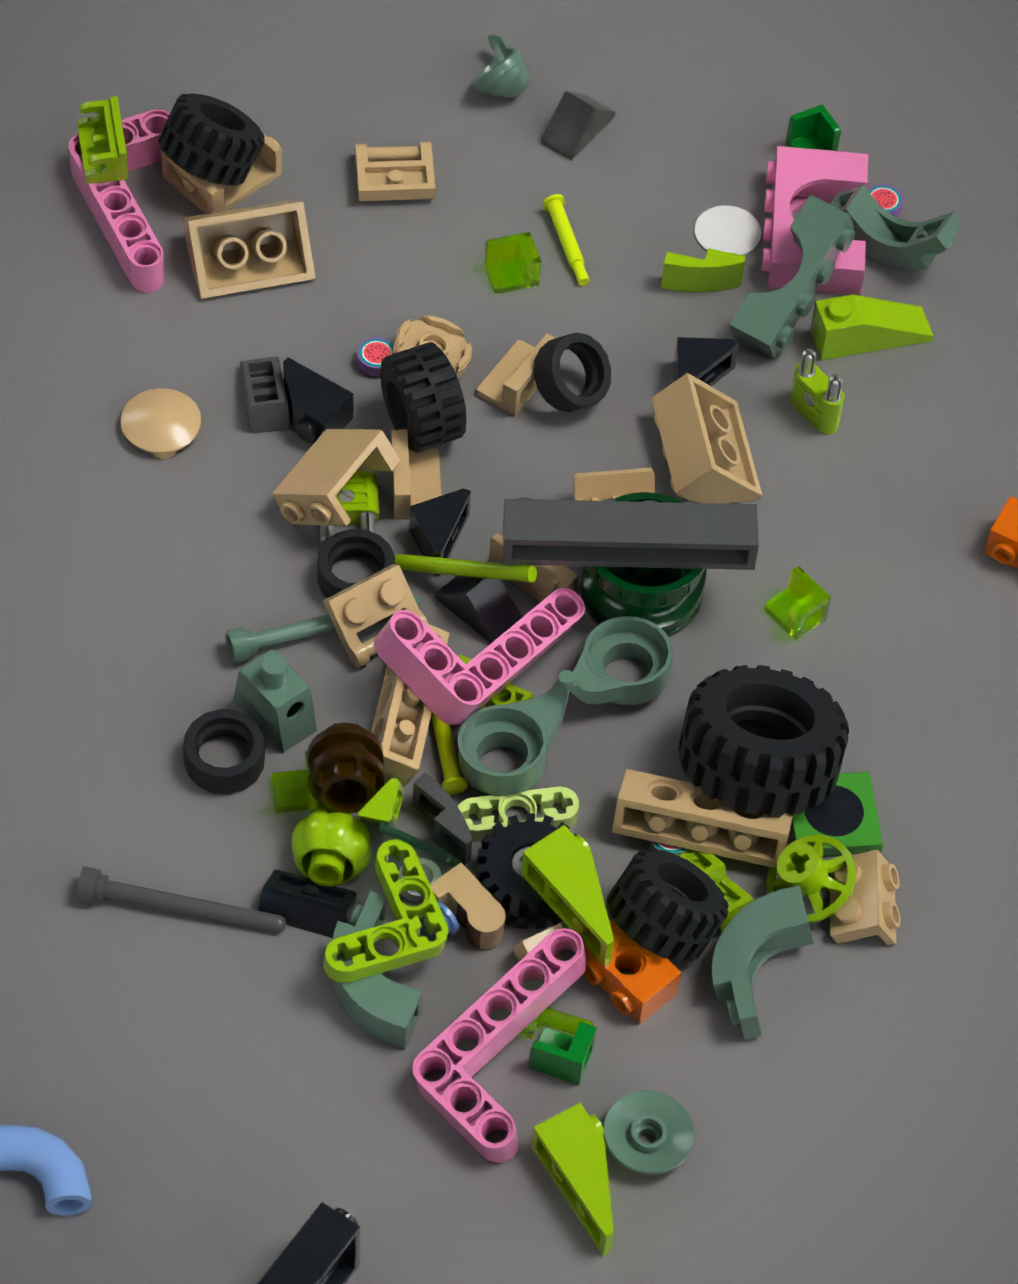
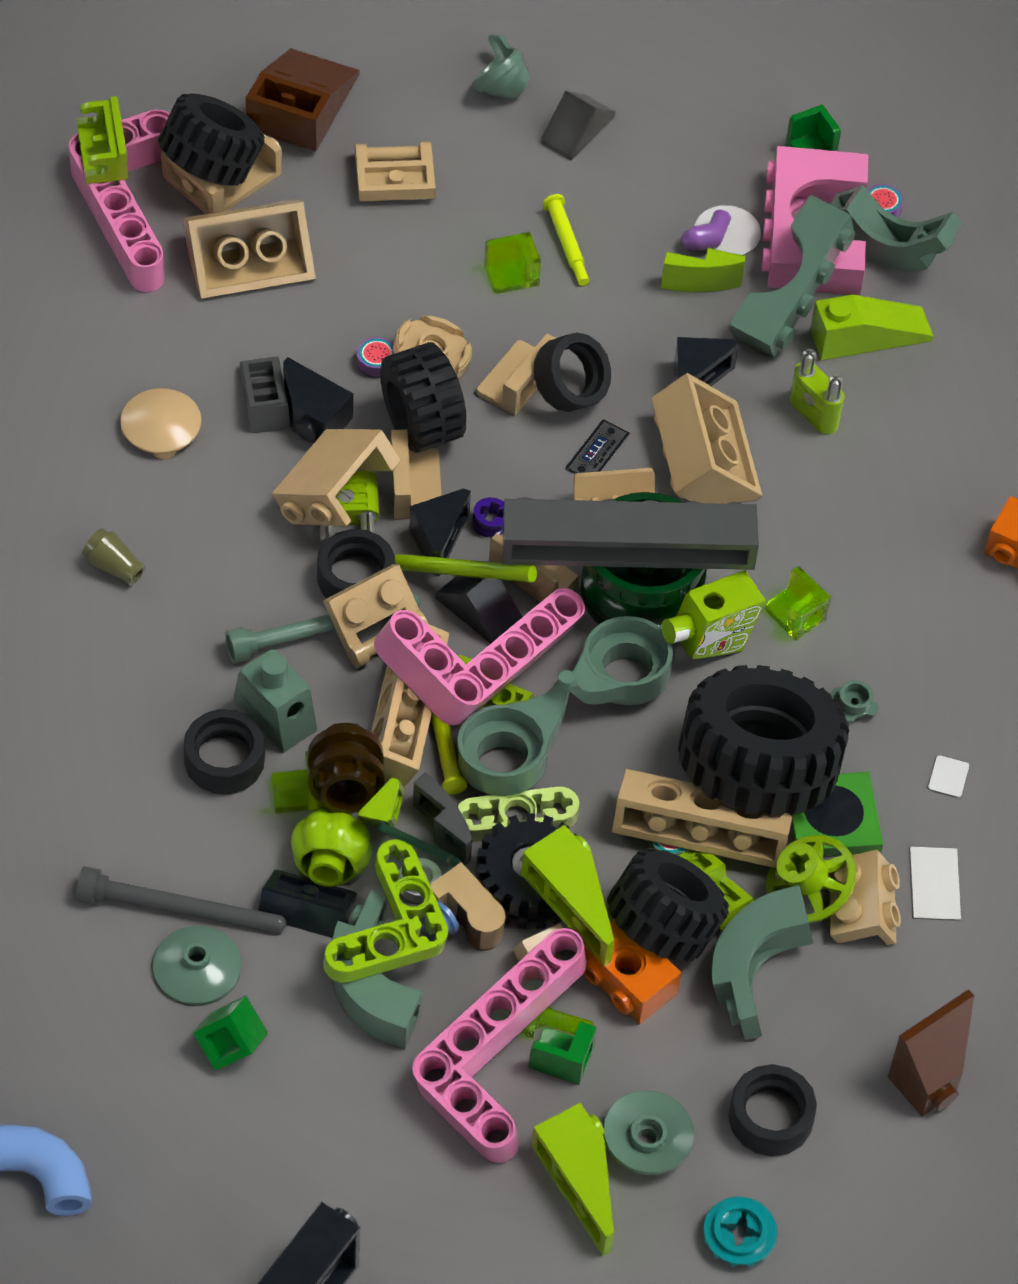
(112, 556): none -> olive cone
(200, 981): none -> sand green dish
(230, 1033): none -> green panel
(299, 97): none -> reddish brown slope
(481, 511): none -> dark purple bush
(598, 448): none -> sticker
(707, 235): none -> medium lavender arm
(716, 617): none -> lime torso
(758, 1223): none -> teal gear
(776, 1079): none -> black tyre
(858, 692): none -> sand green plate
(932, 1056): none -> reddish brown slope
(935, 883): none -> white sticker
(948, 776): none -> white sticker

